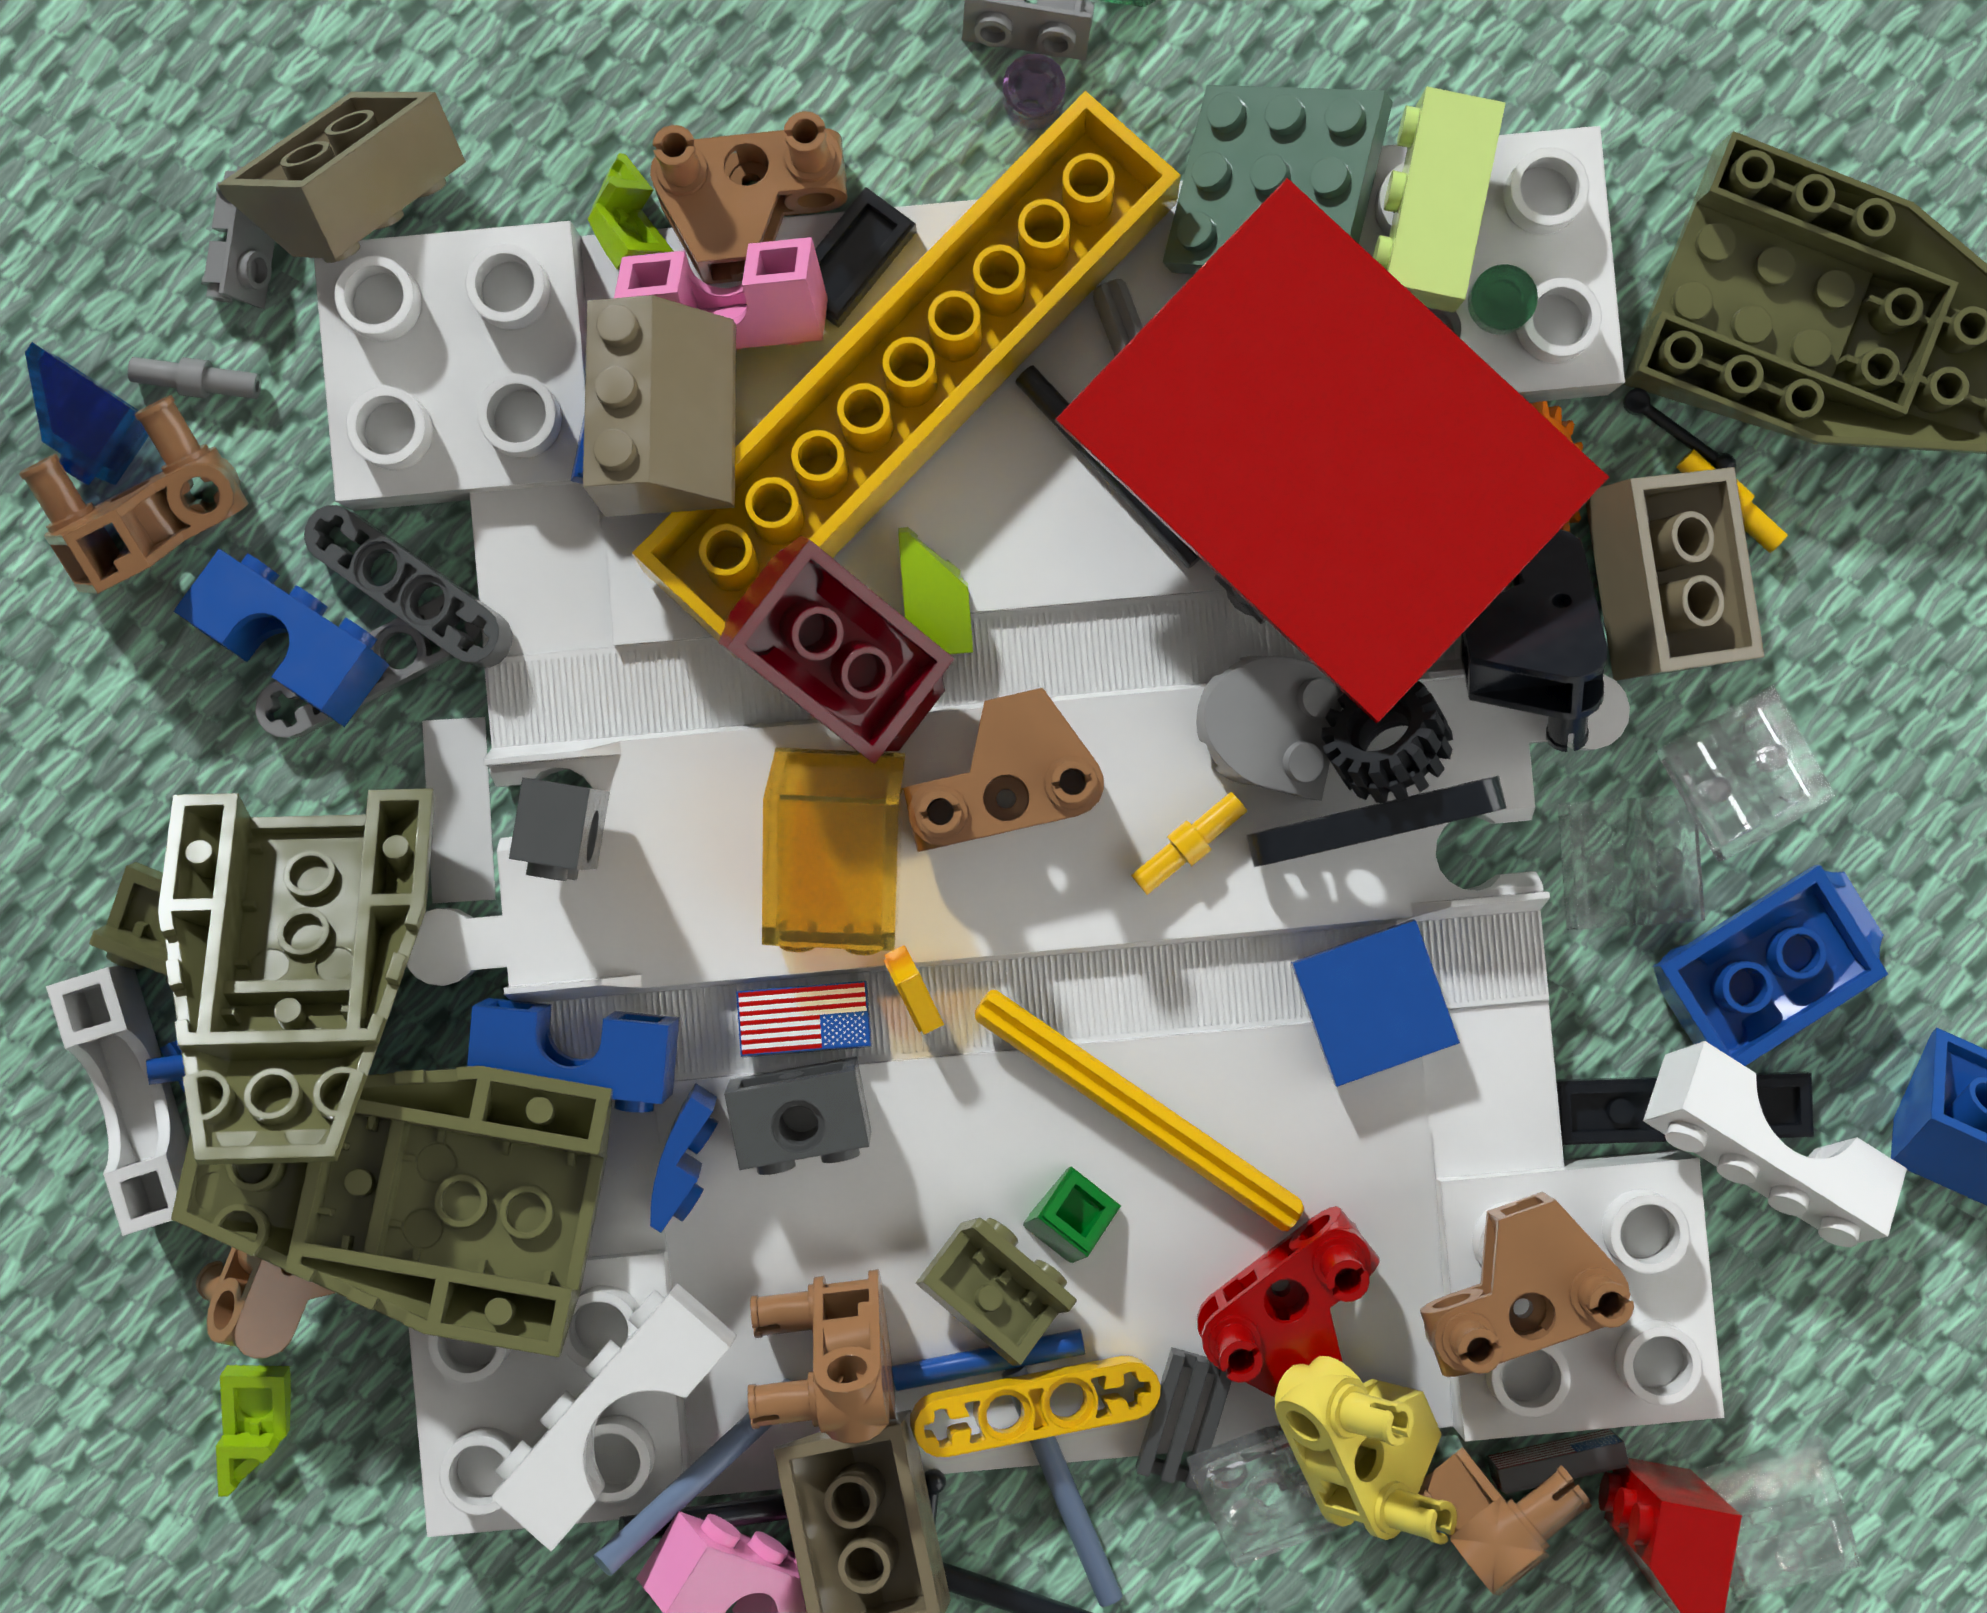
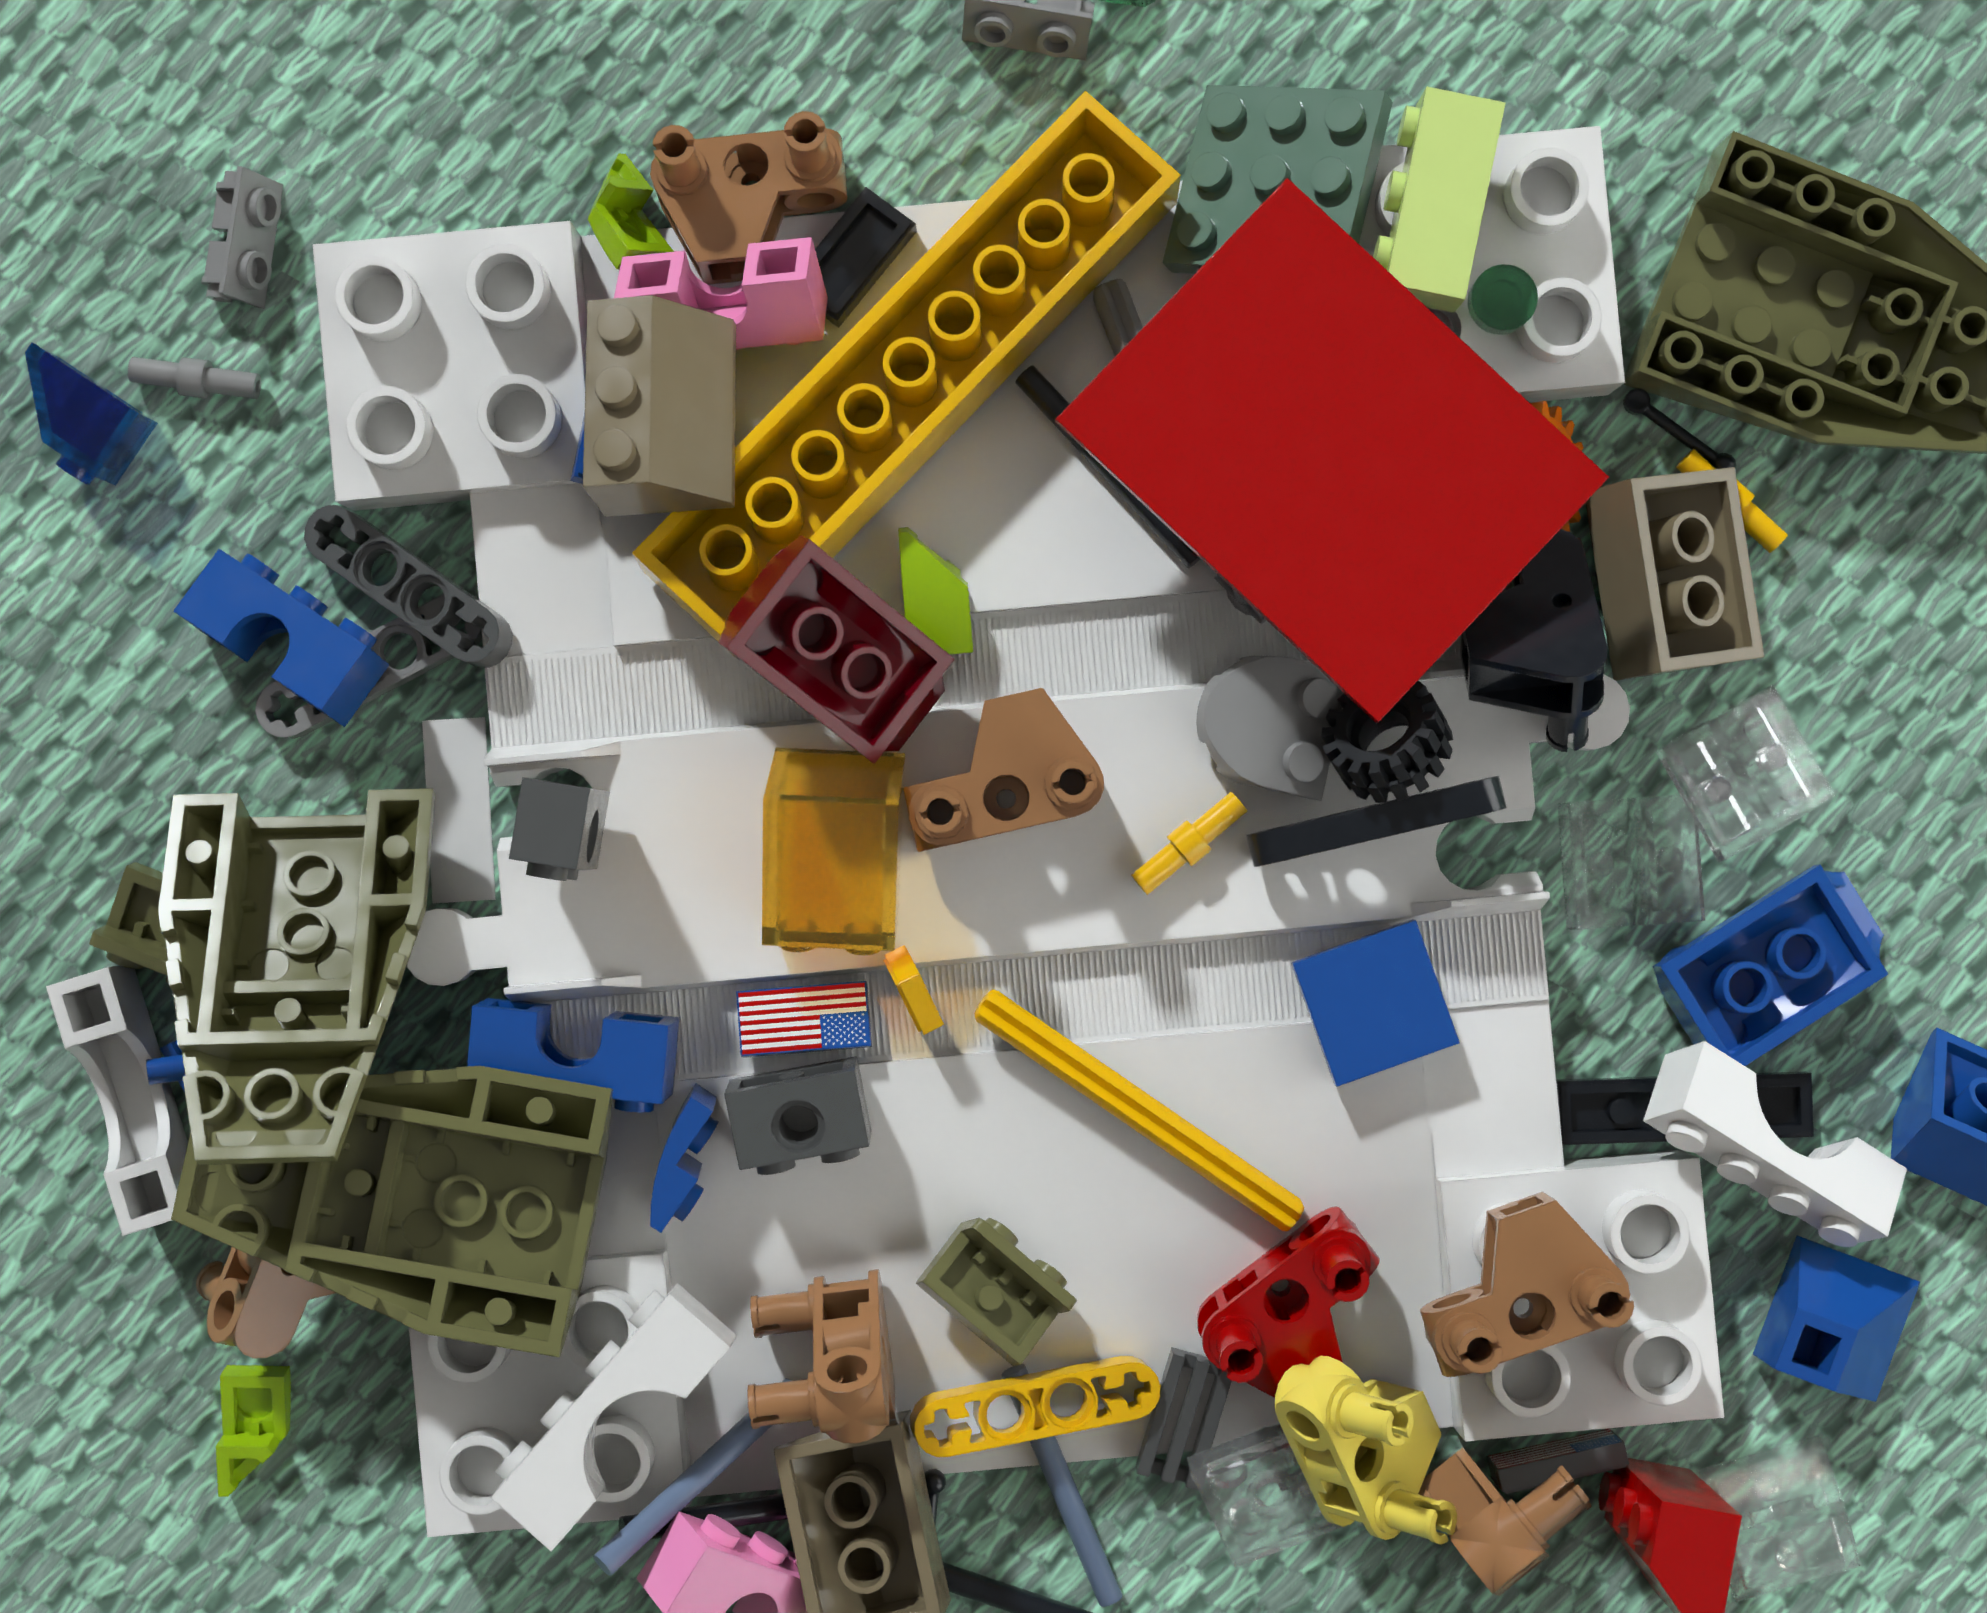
(148, 516): medium nougat piece -> none
(347, 172): dark tan slope -> none
(983, 1361): blue bar -> none
(1034, 79): clear purple wheel -> none
(1072, 1216): green slope -> none
(1835, 1320): none -> blue slope

